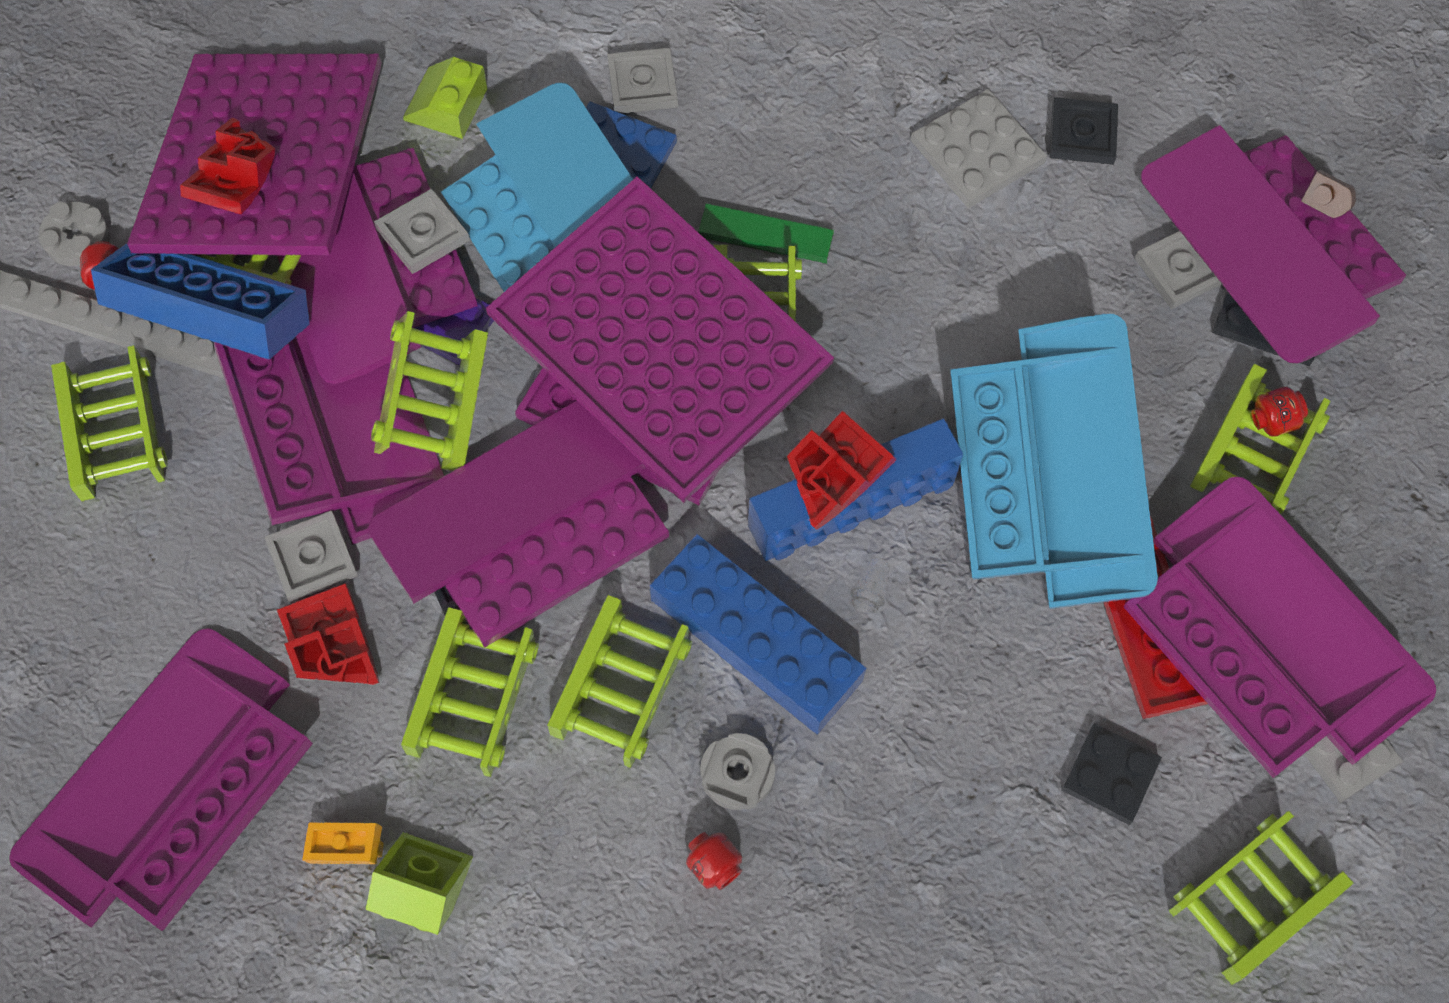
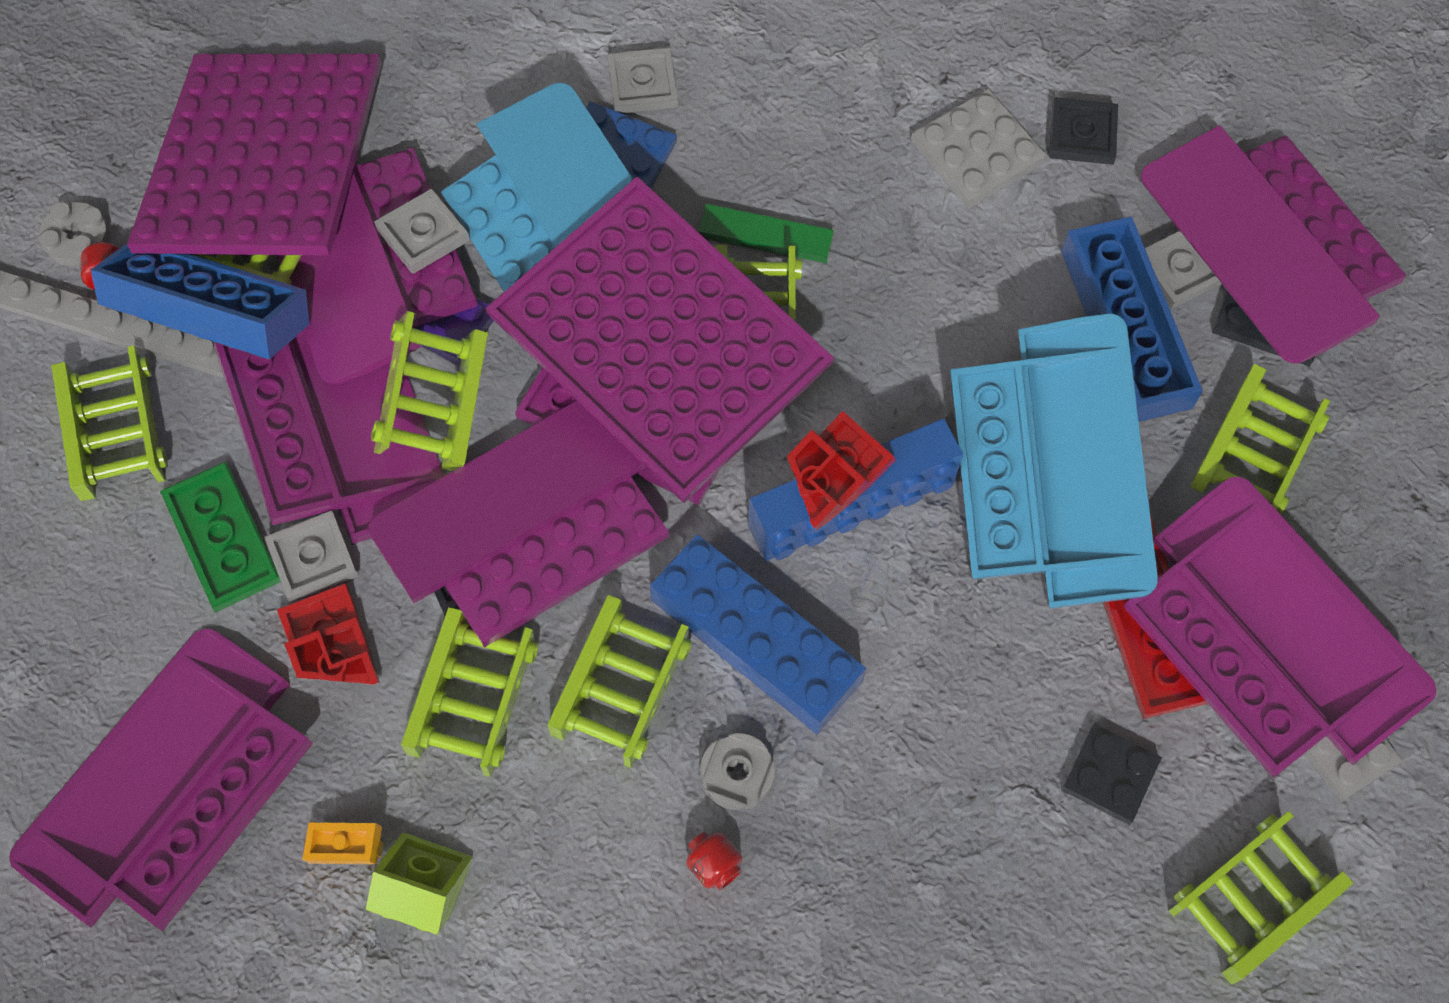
(220, 536): none -> green tile
(230, 169): red slope -> none
(448, 97): lime slope -> none
(1118, 279): none -> blue brick
(1279, 411): red head -> none
(1330, 195): plate -> none

